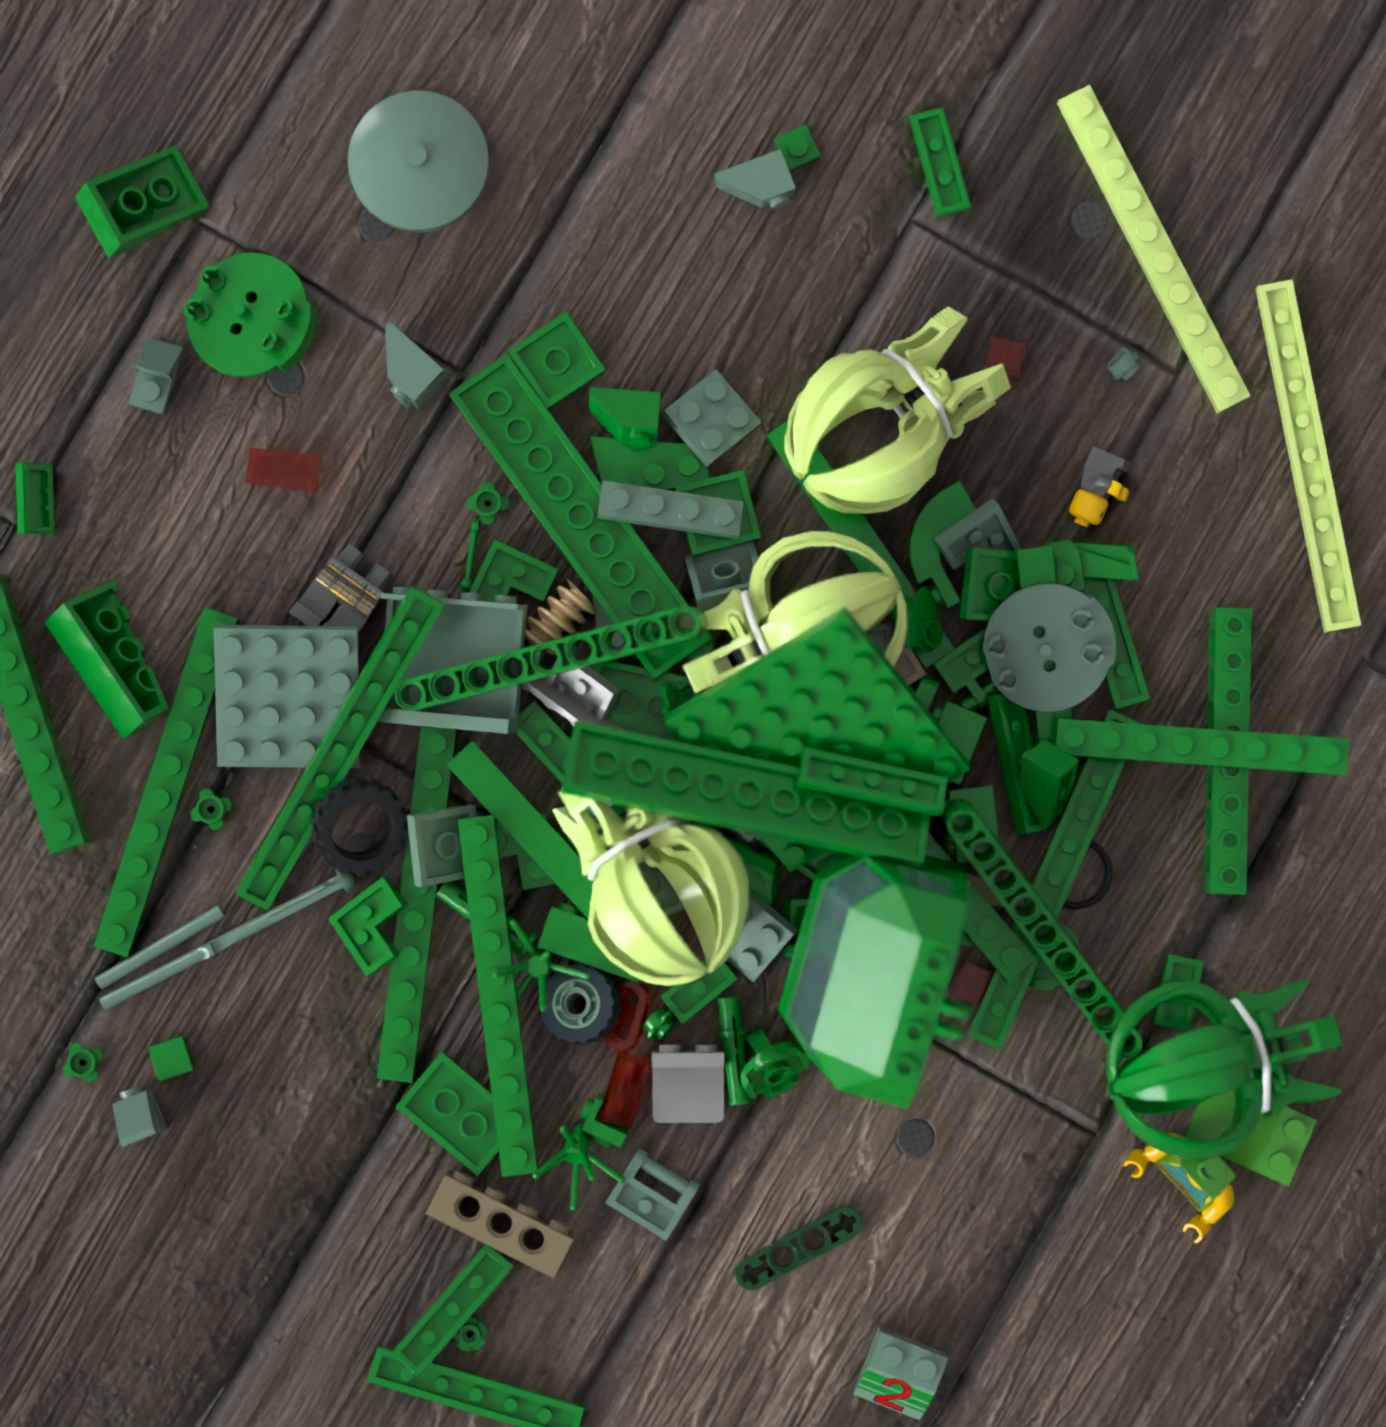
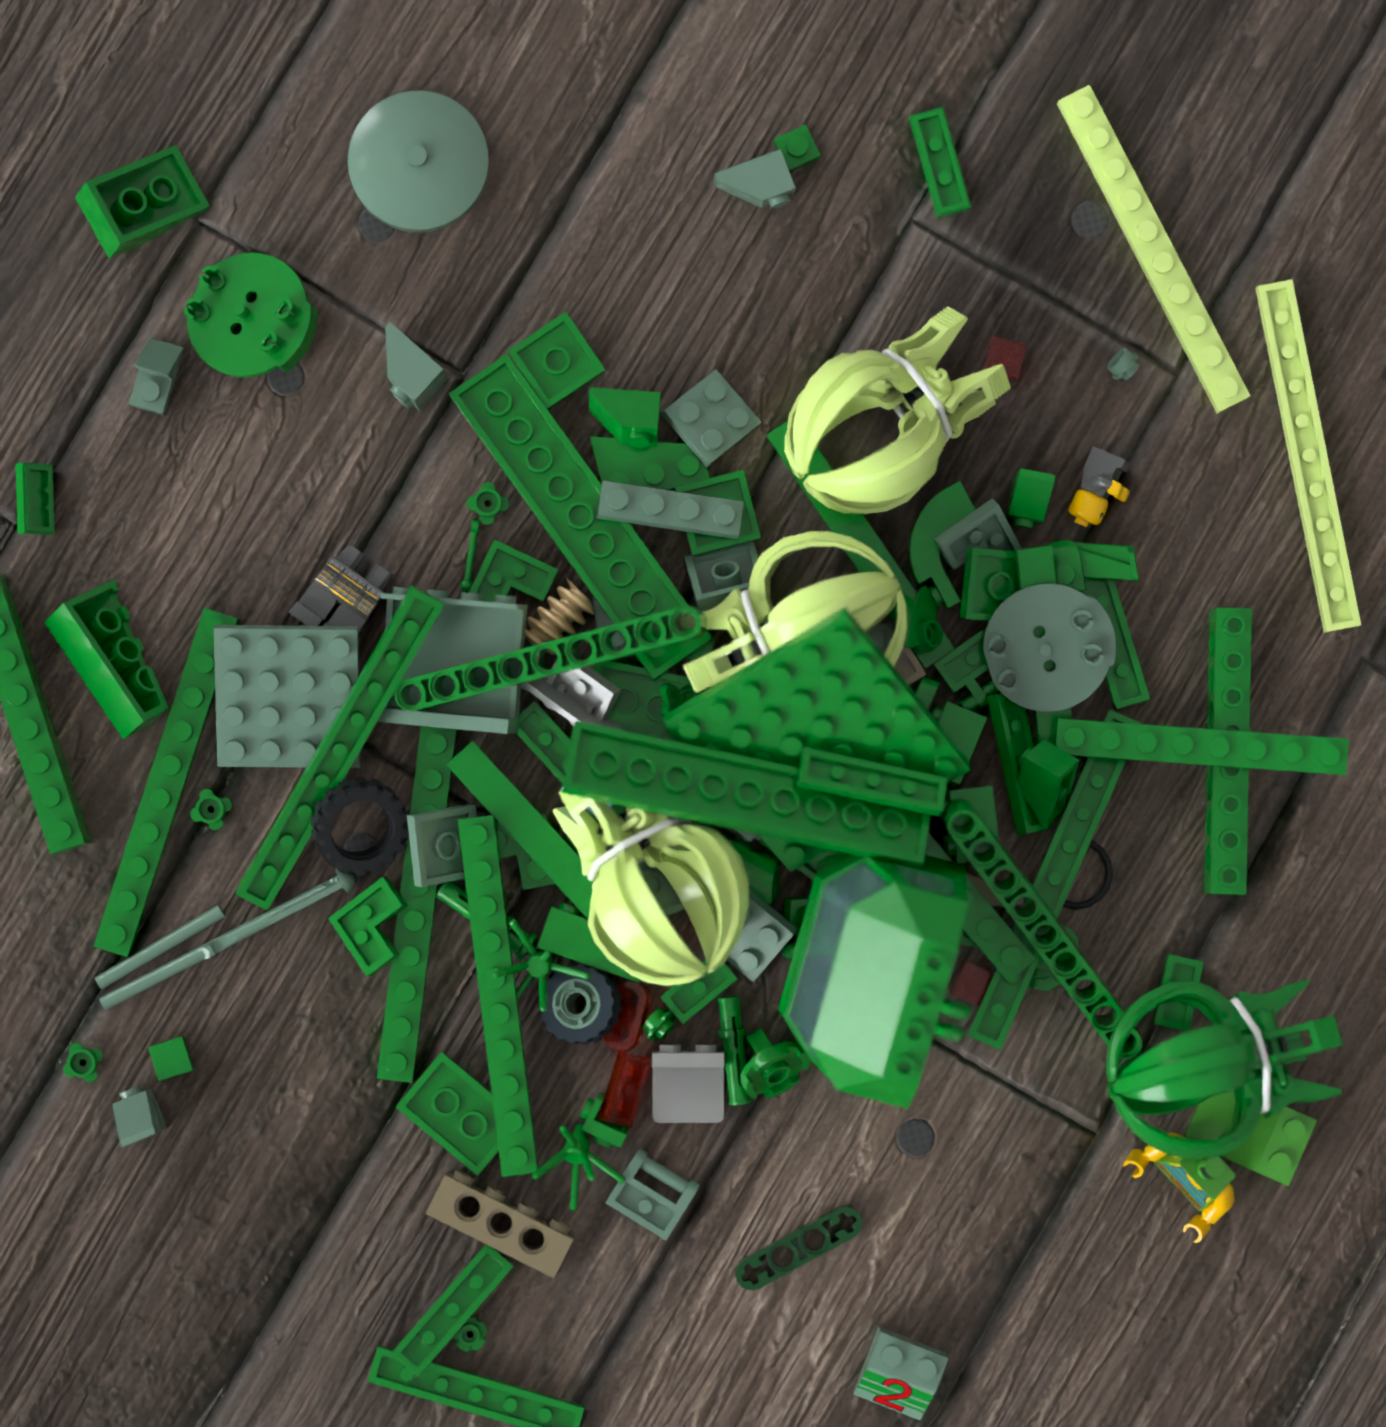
(283, 470): clear red plate -> none
(1029, 498): none -> green slope

